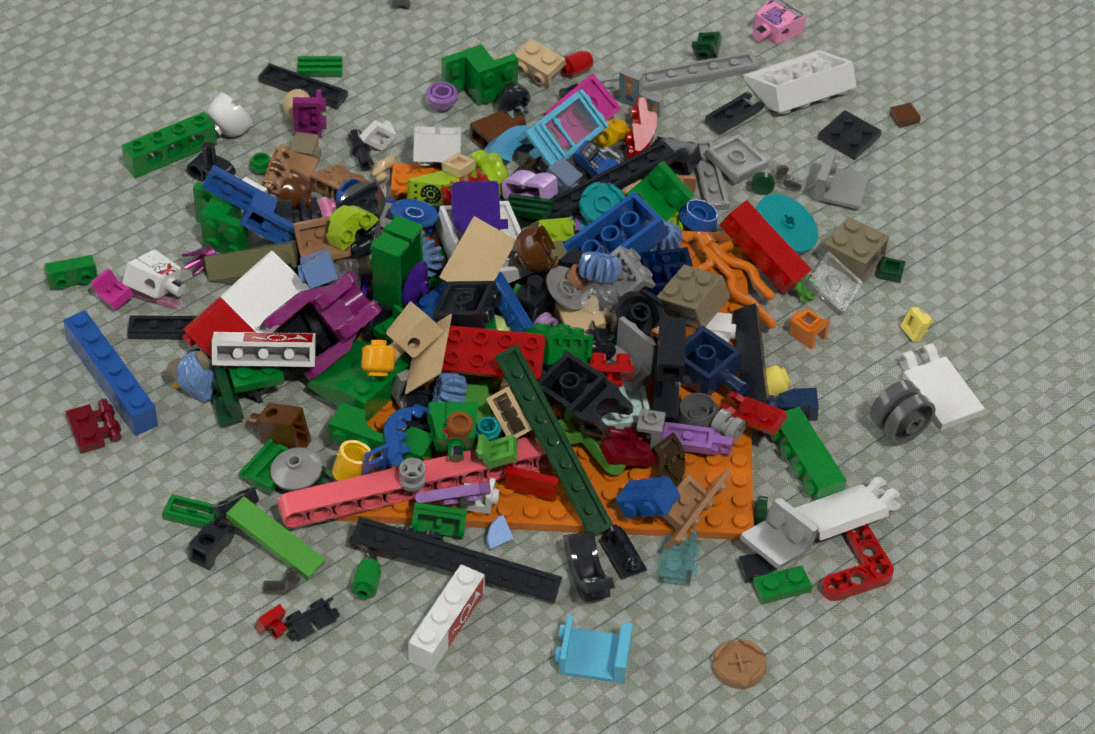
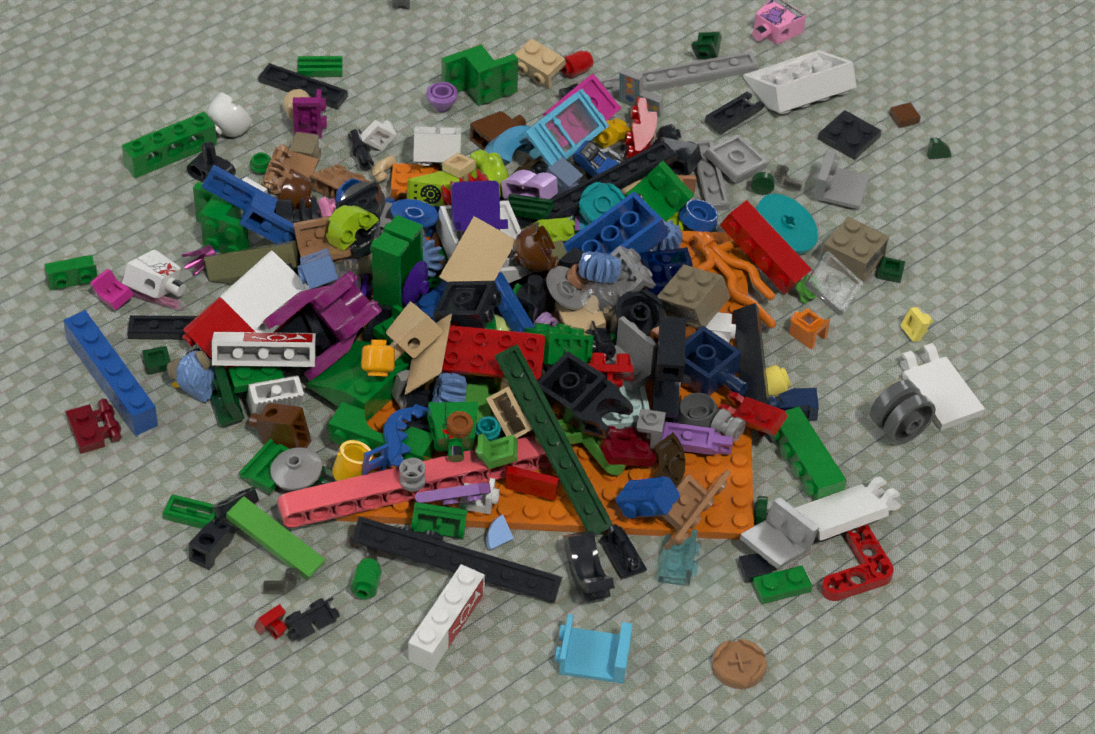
(156, 359): none -> dark green tile
(279, 391): none -> white brick
(512, 99): black piece -> none
(669, 131): none -> black piece
(938, 149): none -> dark green tile

